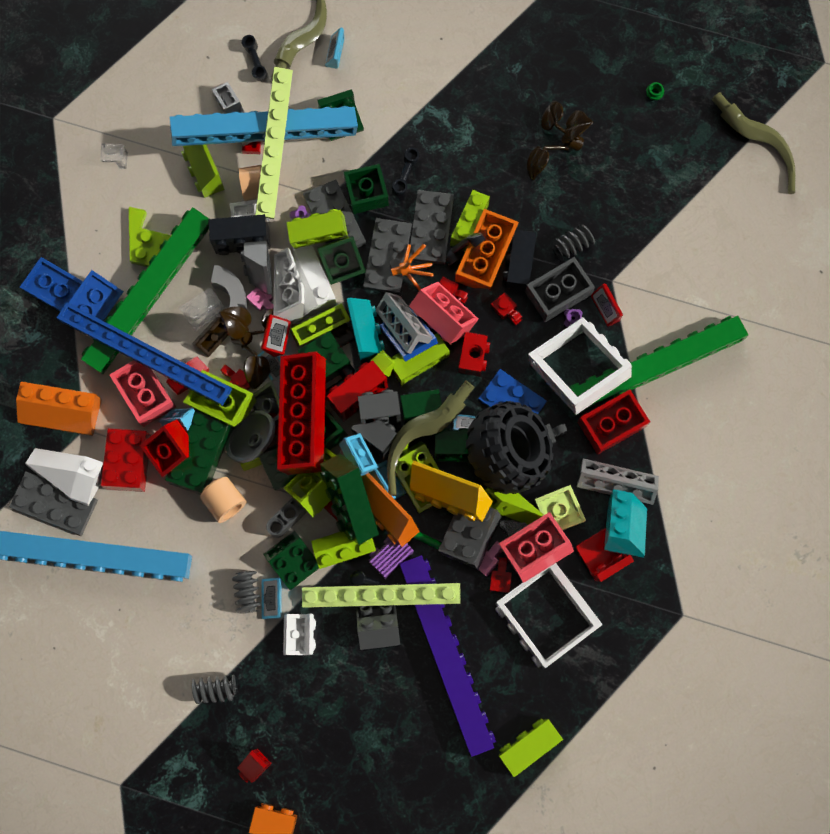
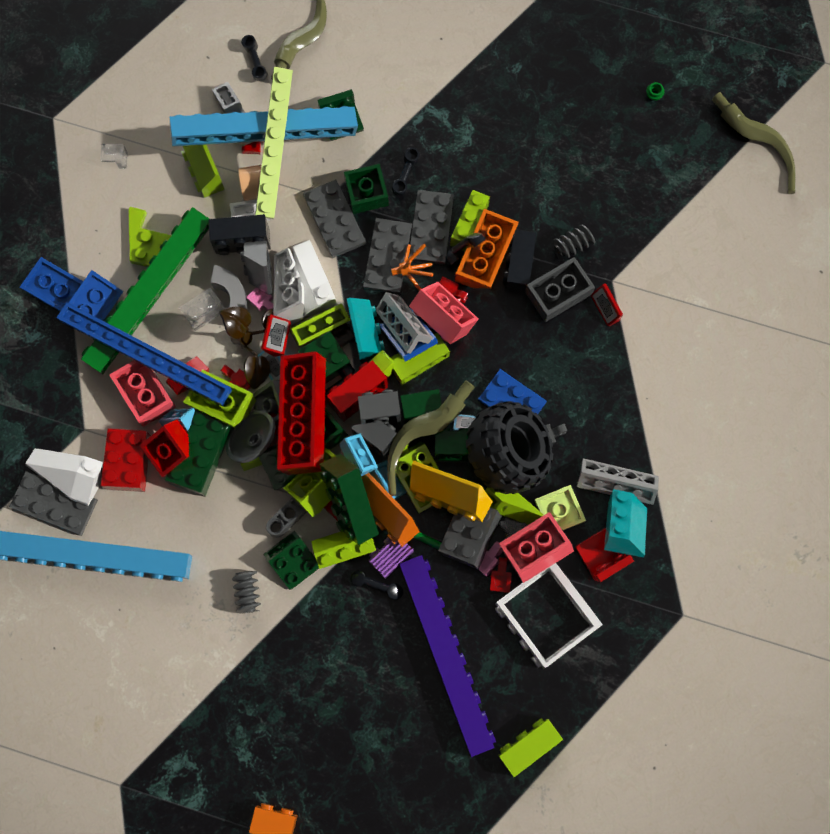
(57, 408): orange slope -> none
(211, 337): dark brown slope -> none
(213, 690): dark grey piece -> none
(222, 499): light nougat piece -> none
(253, 766): red slope -> none
(272, 598): slope -> none
(299, 634): white bracket -> none
(300, 211): medium lavender plate -> none
(317, 228): lime brick -> none
(335, 49): medium azure slope -> none
(341, 259): dark green brick -> none
(377, 626): dark grey slope -> none
(381, 595): yellowish green plate -> none
(468, 364): red brick -> none
(505, 306): red plate -> none
(572, 313): medium lavender plate -> none
(576, 125): dark brown plant -> none
(579, 403): white window -> none
(613, 422): red brick -> none
(671, 358): green brick -> none

